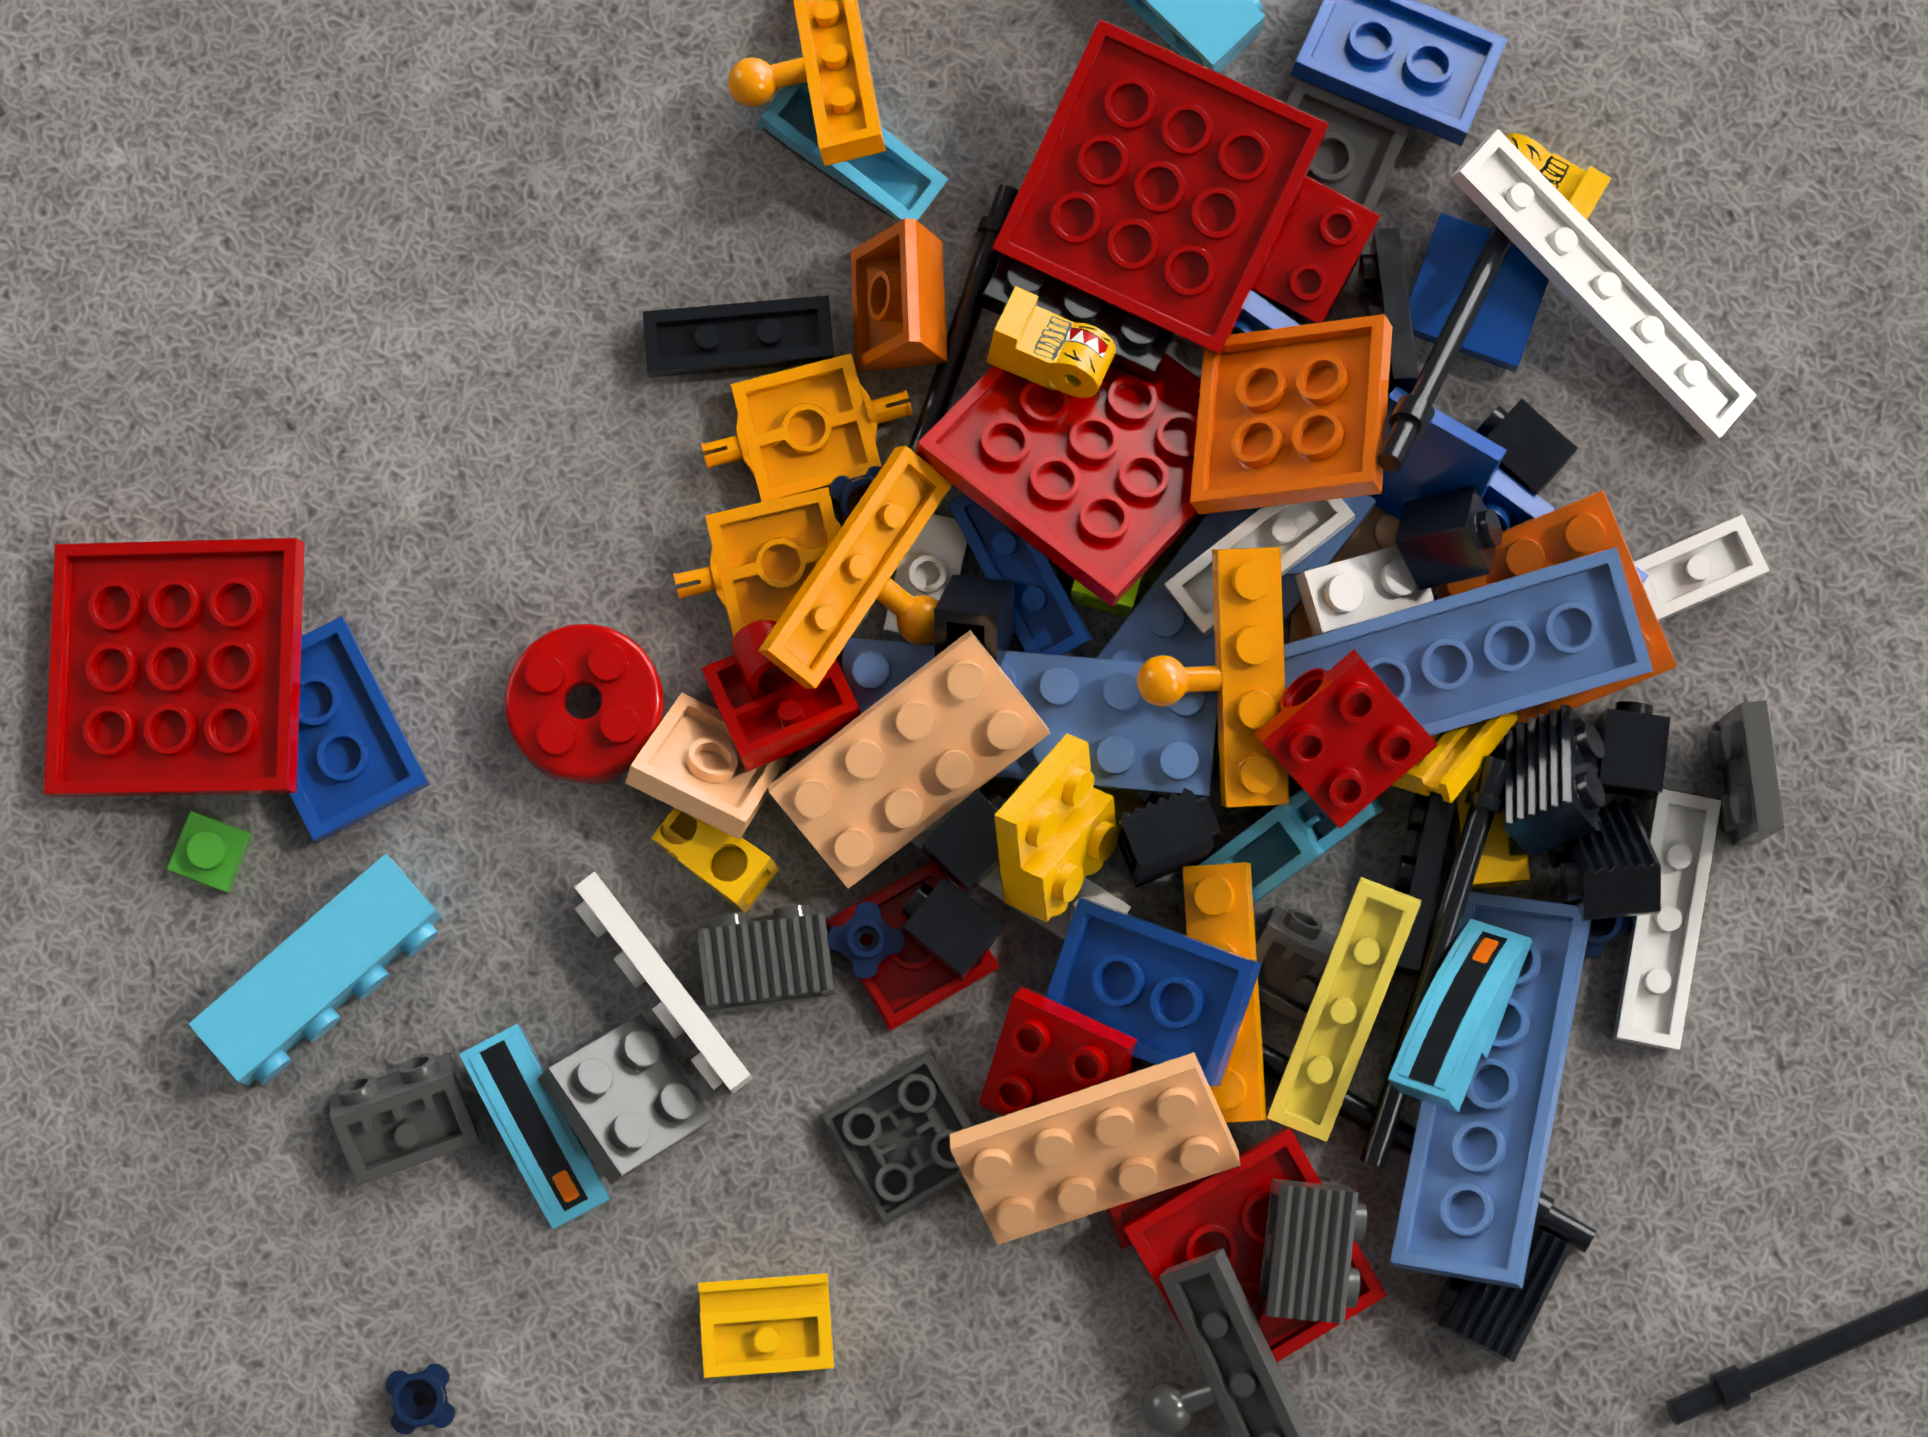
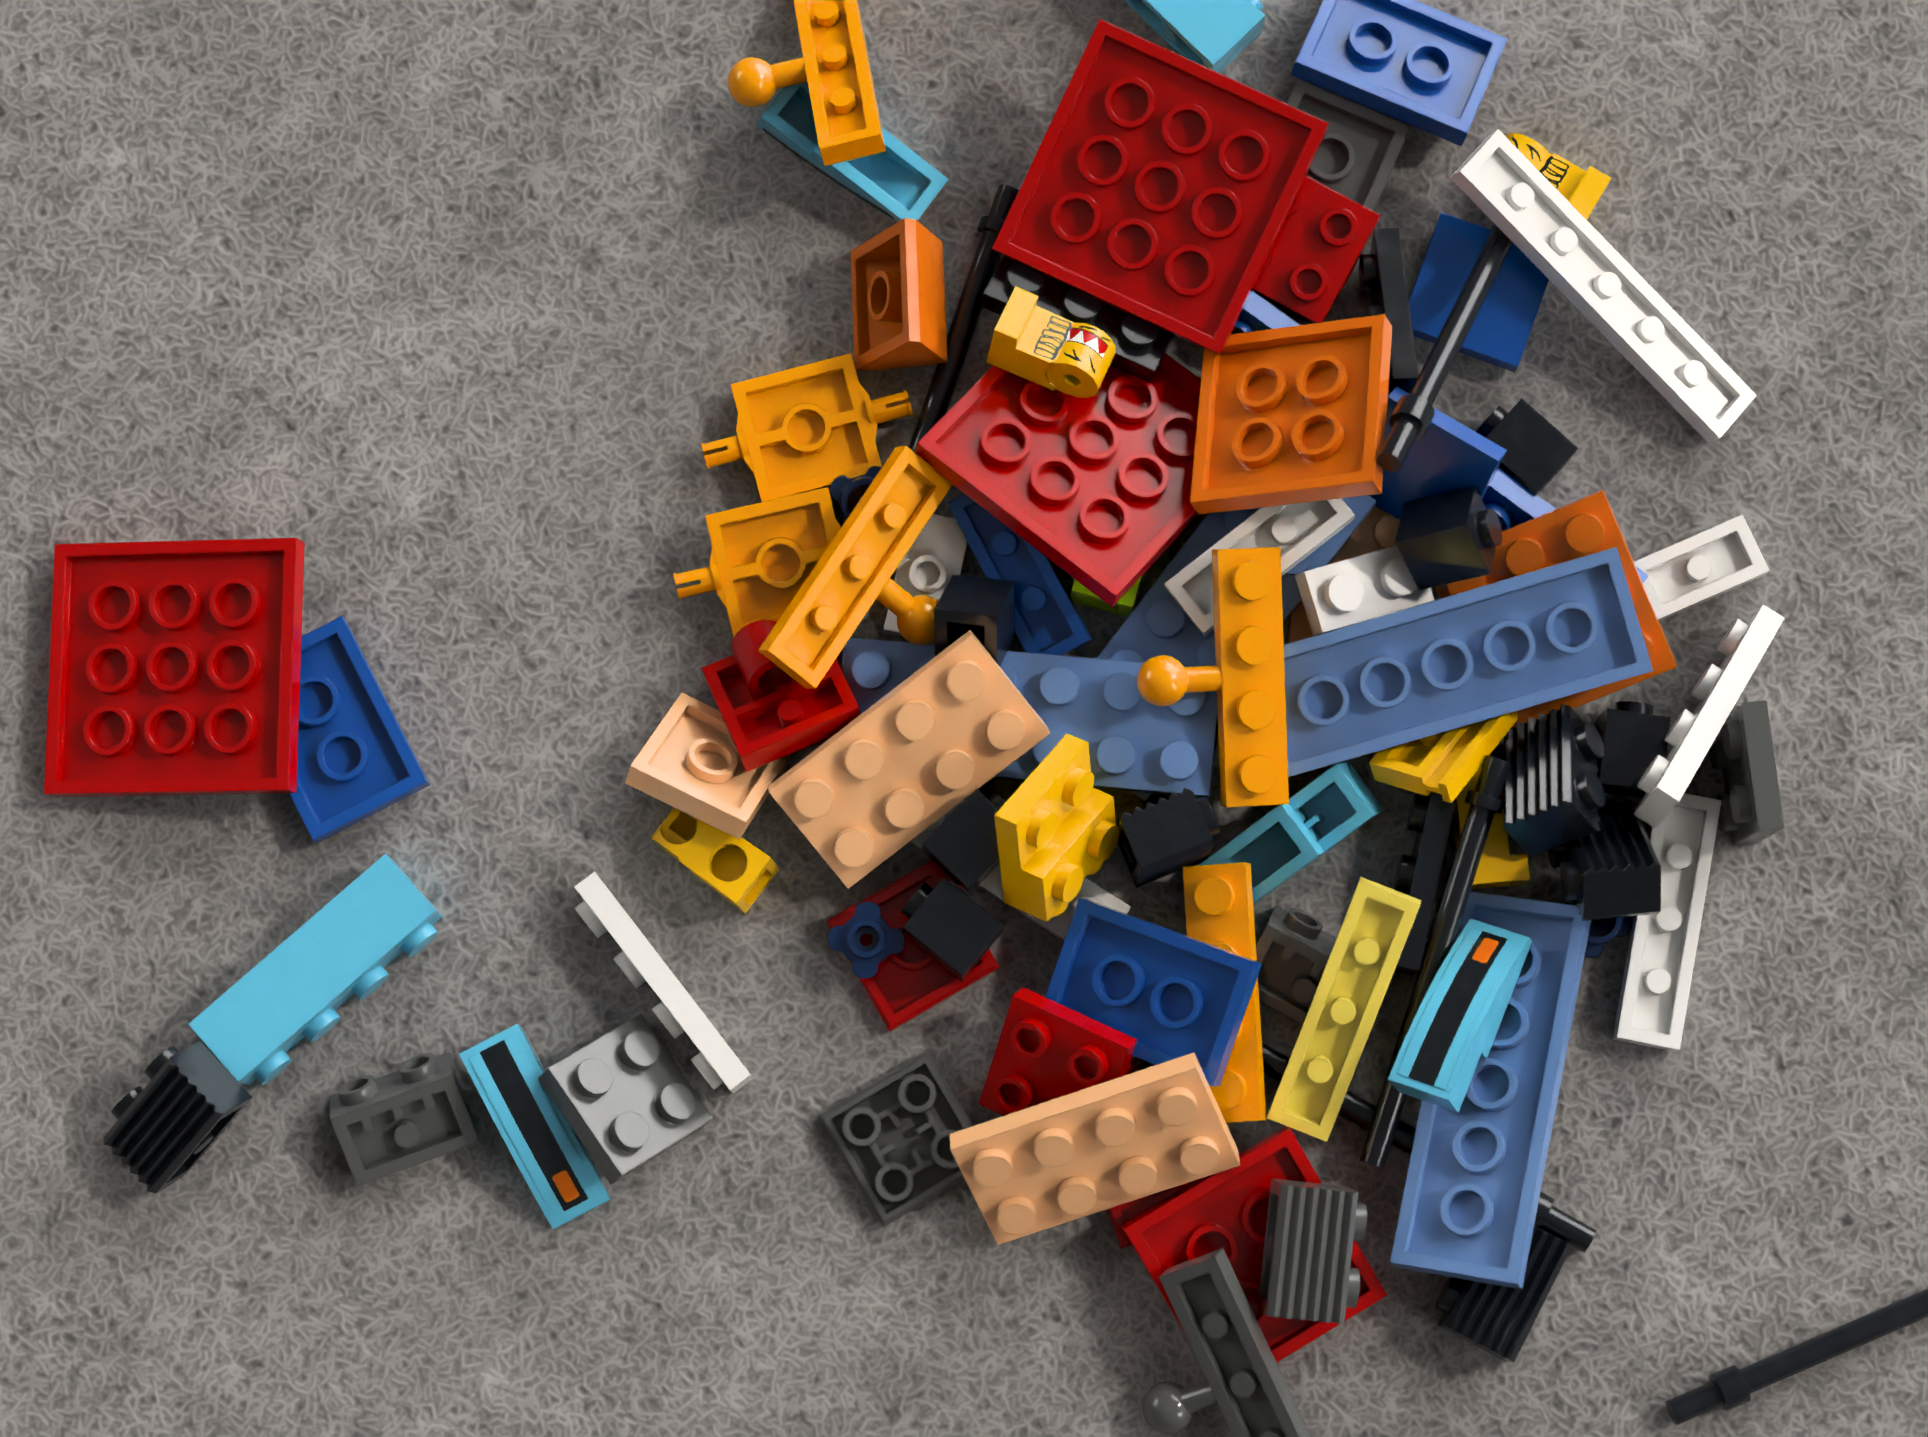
(175, 1116): none -> black brick
(209, 852): bright green plate -> none
(404, 1388): dark blue plate -> none
(594, 747): red plate -> none
(738, 336): black plate -> none
(766, 958): dark grey brick -> none
(766, 1325): yellow plate -> none
(1344, 736): red plate -> none
(1696, 731): none -> white plate

